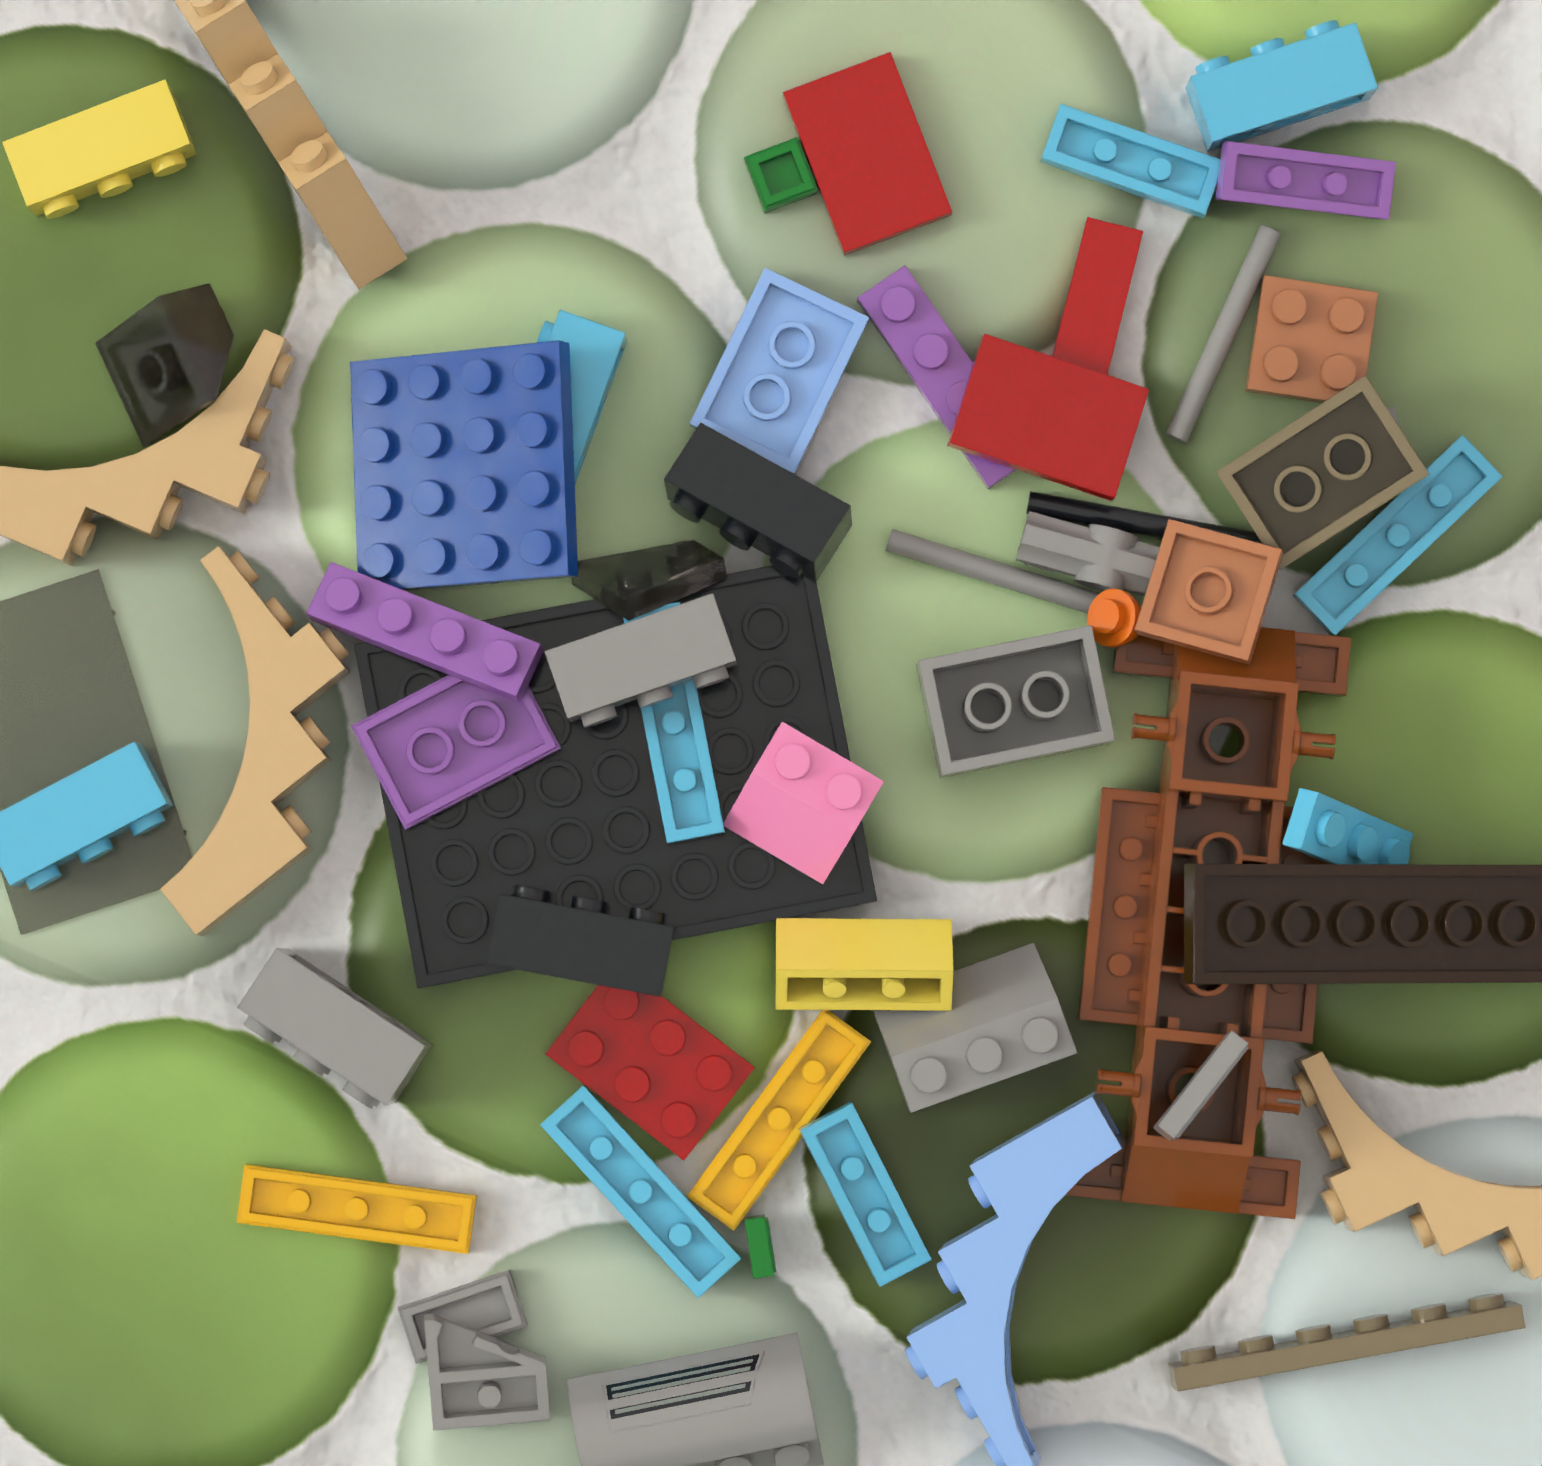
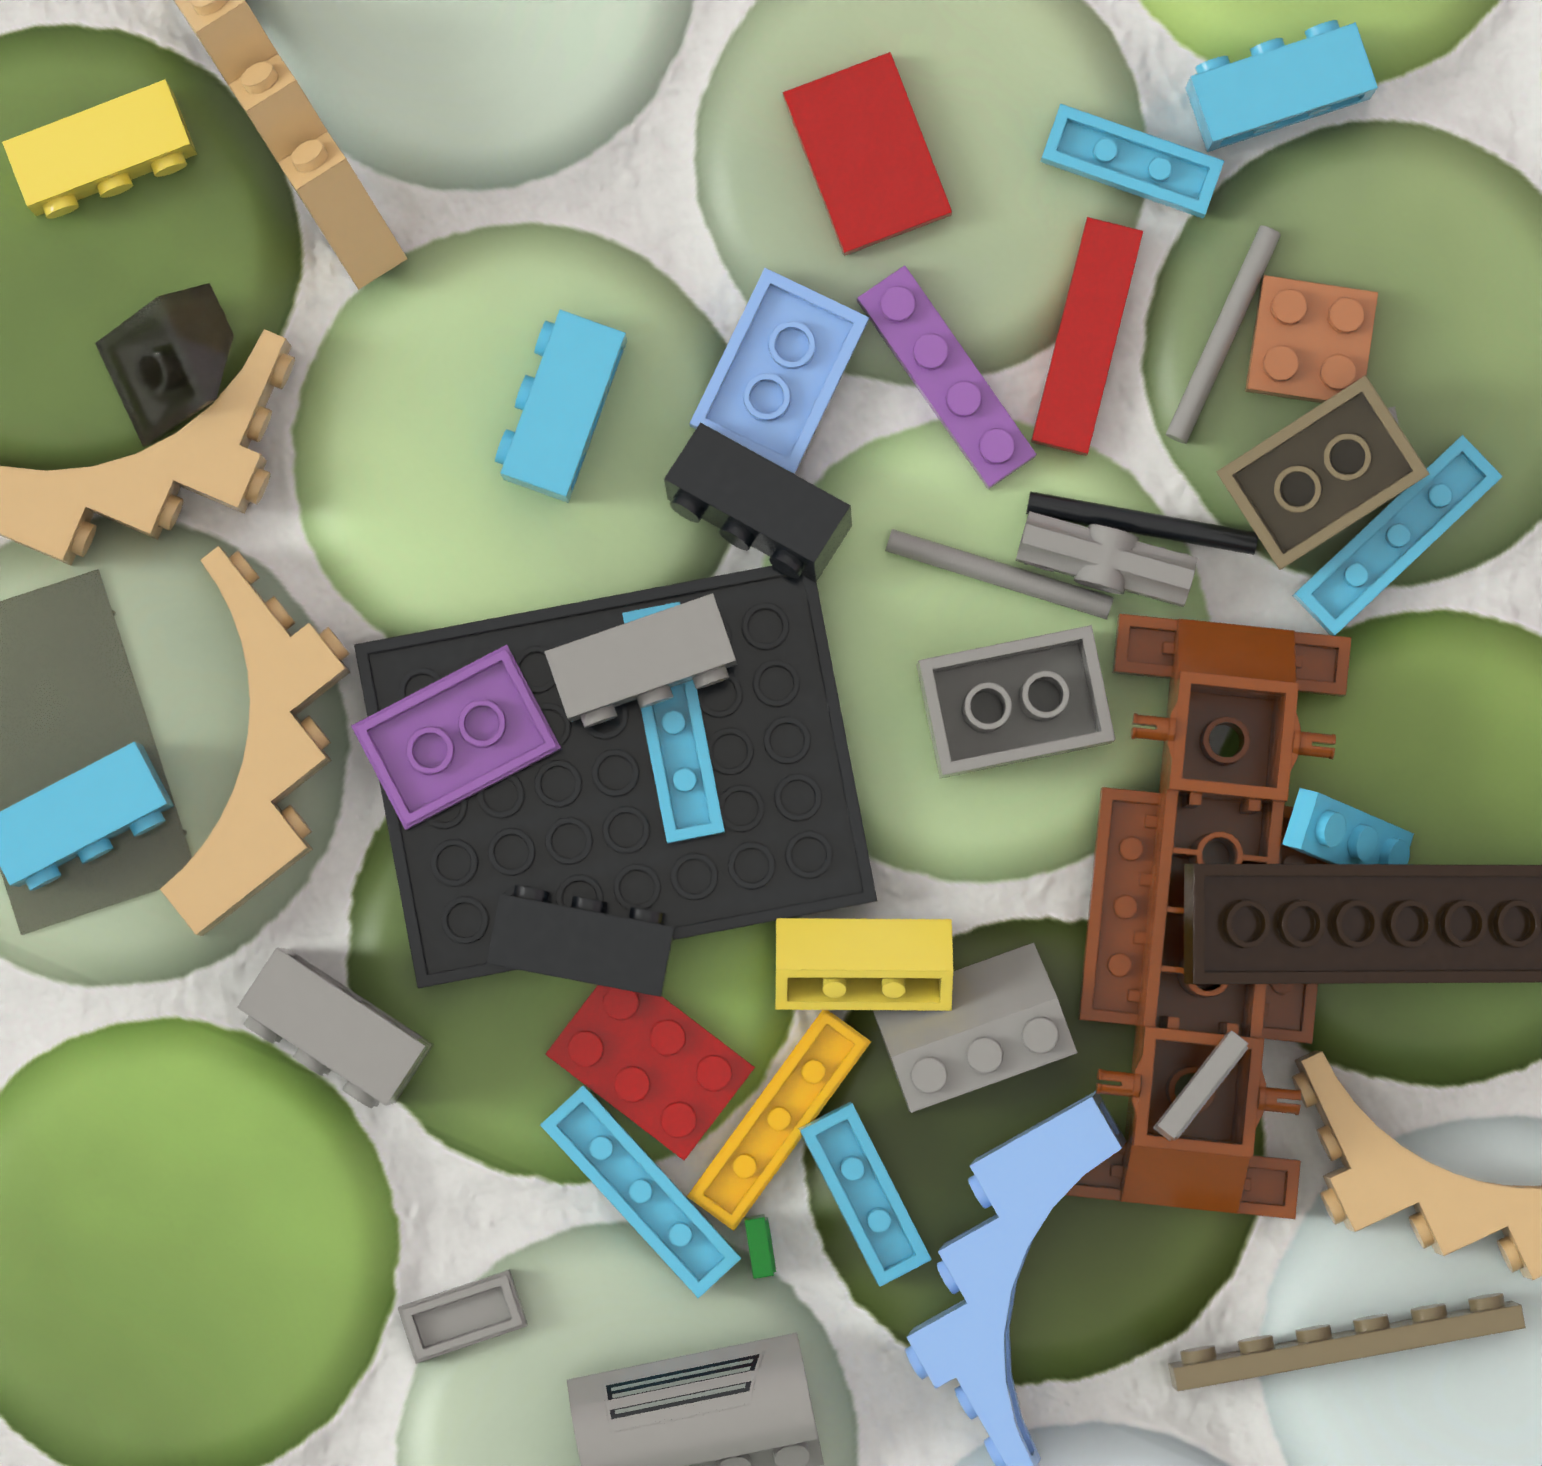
(356, 1208): yellow tile -> none
(425, 632): medium lavender plate -> none
(465, 466): plate -> none
(482, 1378): light grey wing -> none
(649, 577): clear smoke wing -> none
(781, 175): green tile -> none
(802, 803): bright pink slope -> none
(1048, 417): red tile -> none
(1113, 618): orange plate -> none
(1209, 591): nougat plate -> none
(1305, 180): medium lavender plate -> none

